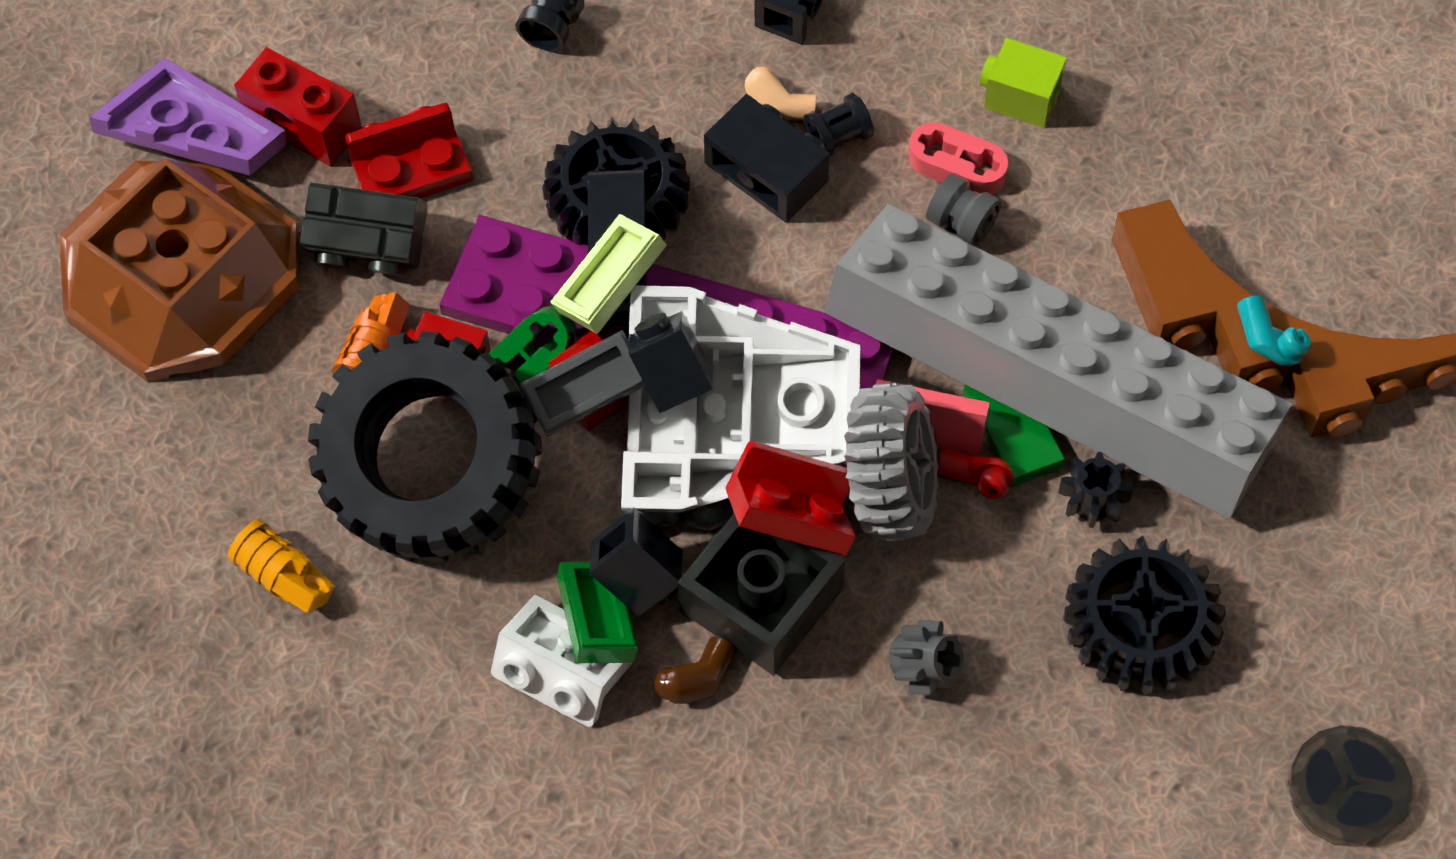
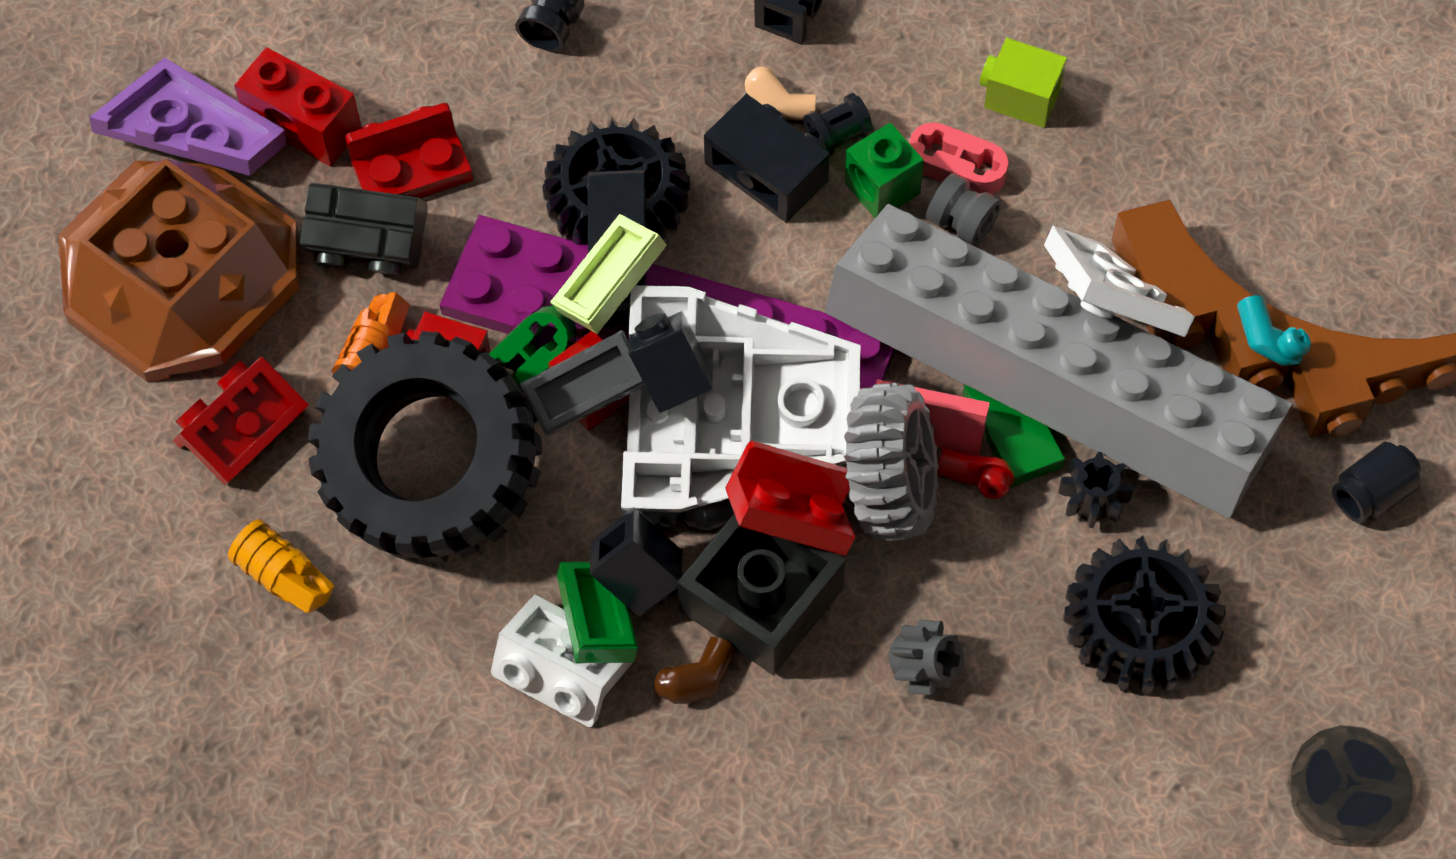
(240, 420): none -> red bracket
(883, 170): none -> green brick
(1109, 285): none -> white wing
(1377, 482): none -> black brick

